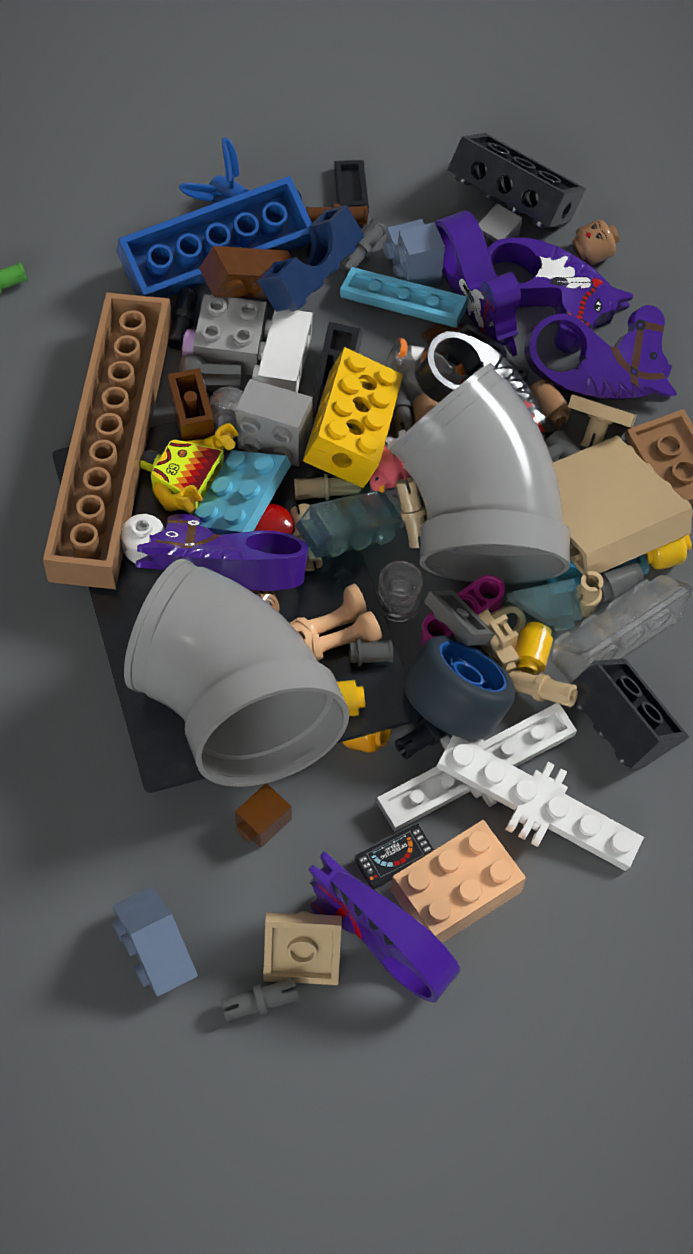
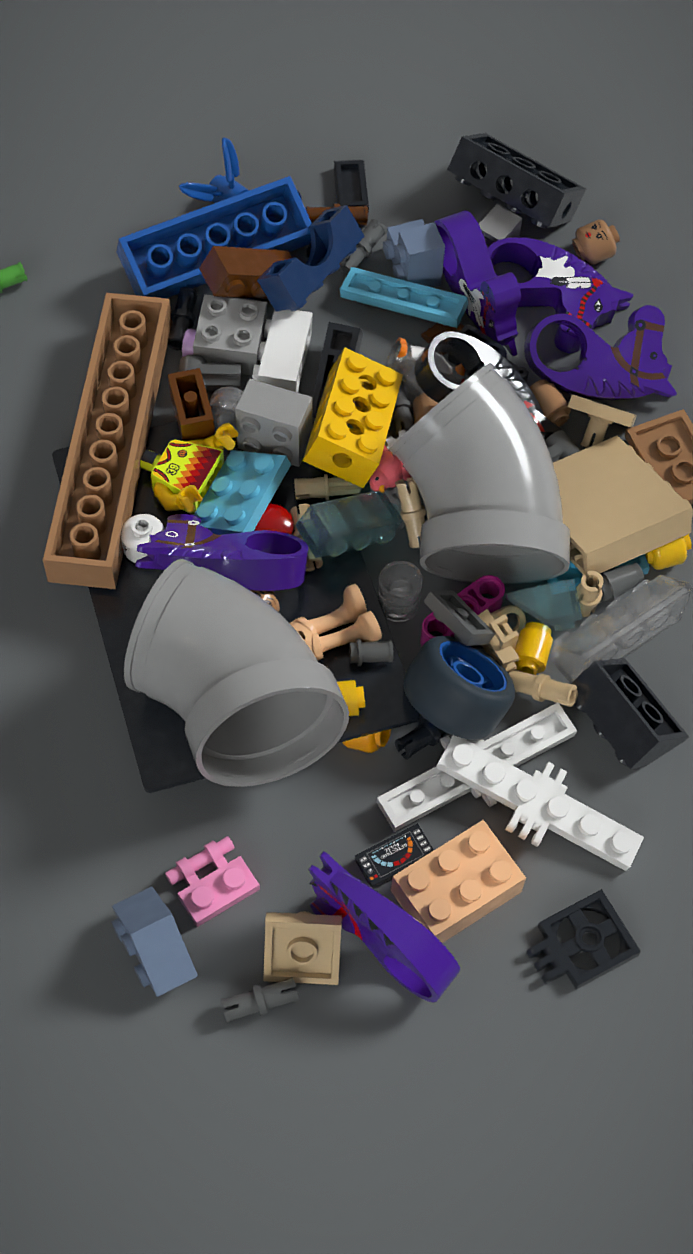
(219, 889): none -> bright pink plate
(262, 816): reddish brown brick -> none
(558, 954): none -> black piece

